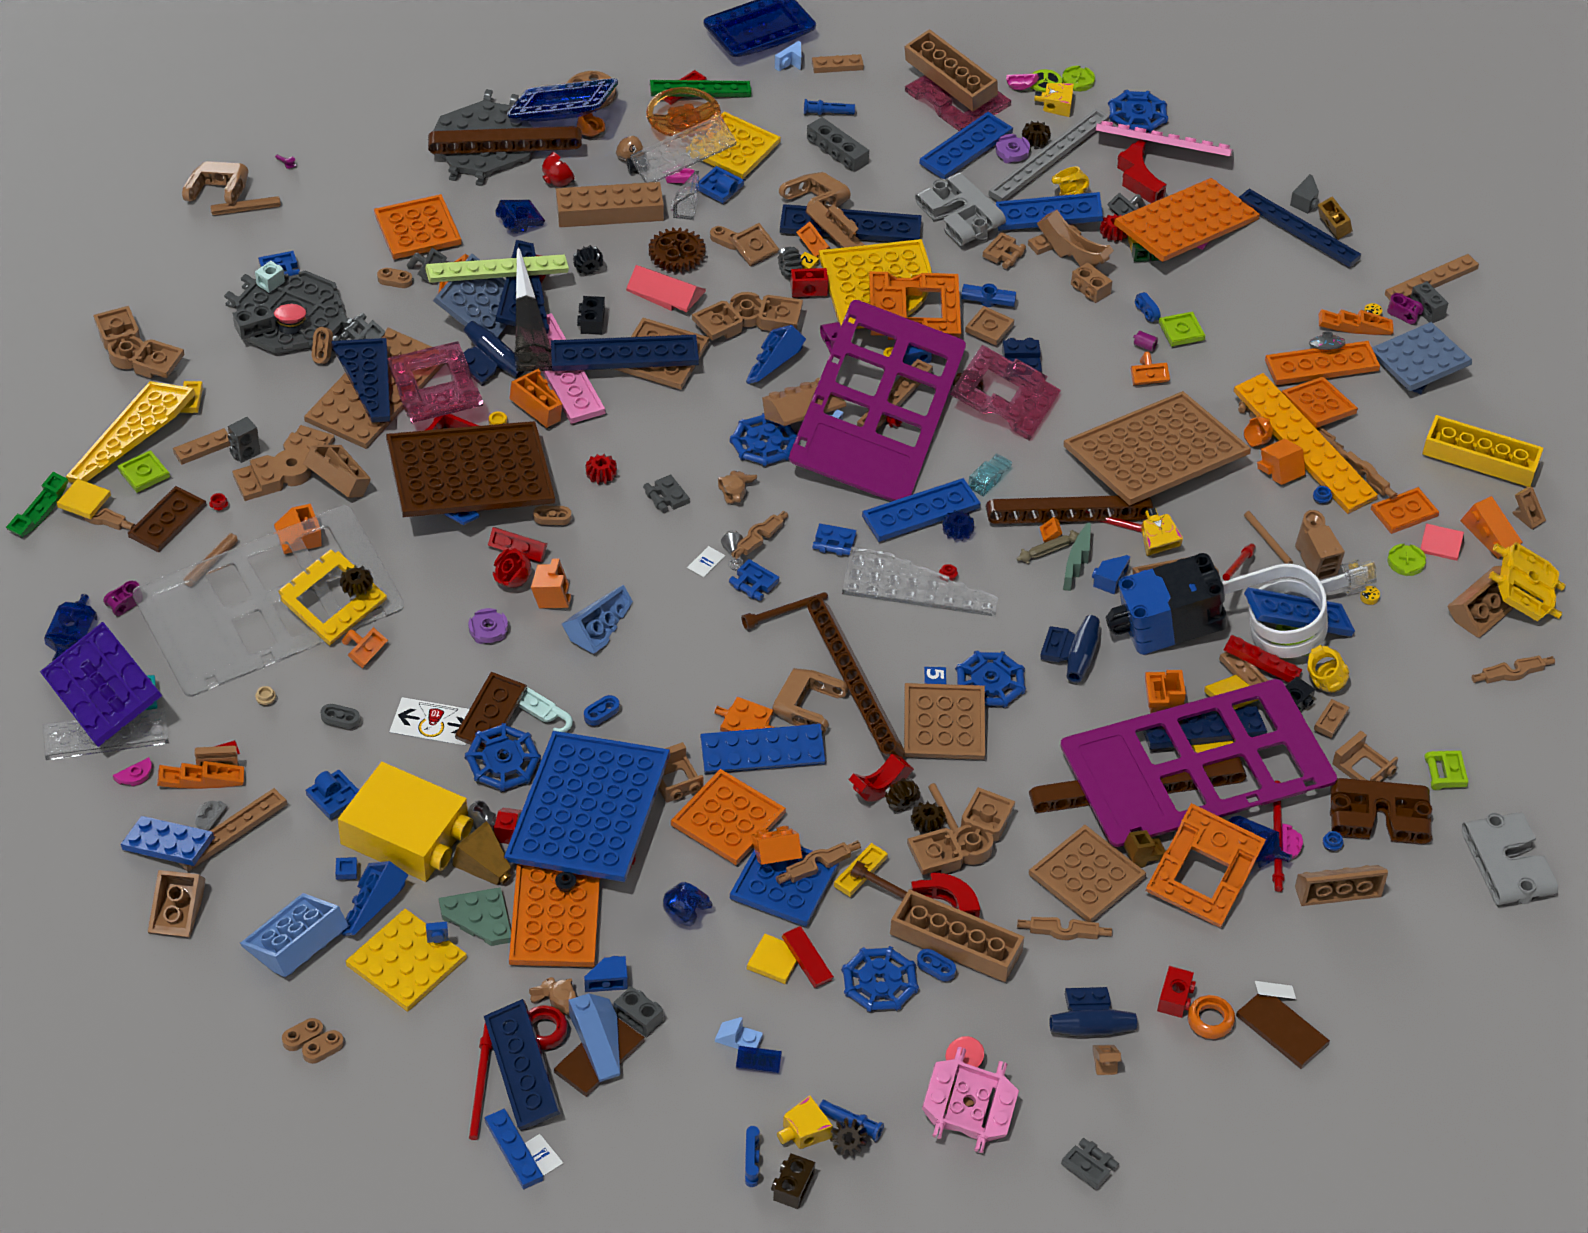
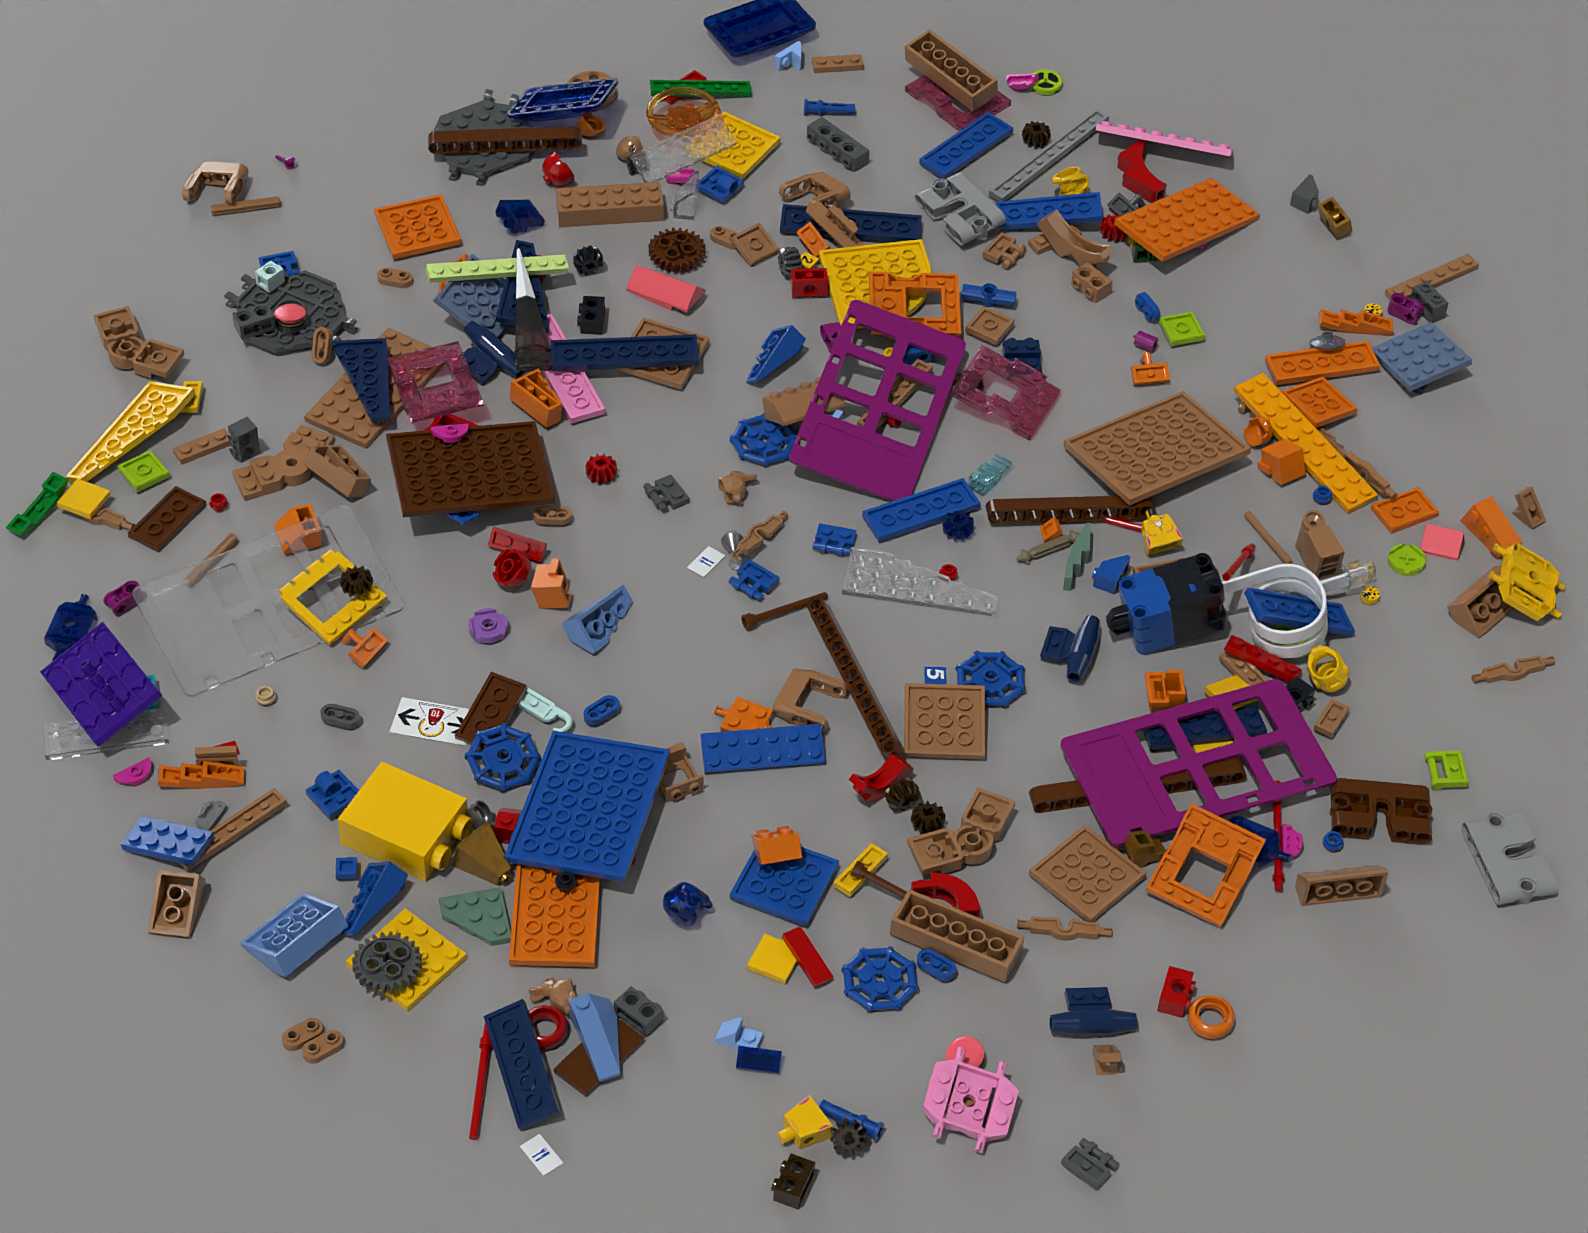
(369, 331): dark grey plate -> none
(387, 962): none -> dark grey gear
(433, 257): dark grey plate -> none
(437, 932): blue plate -> none
(450, 433): none -> dark pink plate
(497, 418): yellow tile -> none
(514, 1148): blue plate -> none
(607, 975): blue slope -> none
(727, 815): orange plate -> none
(748, 311): medium nougat plate -> none
(752, 1156): blue plate -> none
(827, 857): medium nougat piece -> none
(940, 802): medium nougat bar -> none
(1020, 148): medium lavender plate -> none
(1056, 98): yellow torso -> none
(1081, 78): lime tile -> none
(1139, 101): blue plate -> none
(1274, 989): white sticker -> none
(1283, 1029): reddish brown tile -> none
(1301, 228): dark blue plate -> none
(1354, 751): medium nougat window -> none
(1482, 451): yellow brick -> none

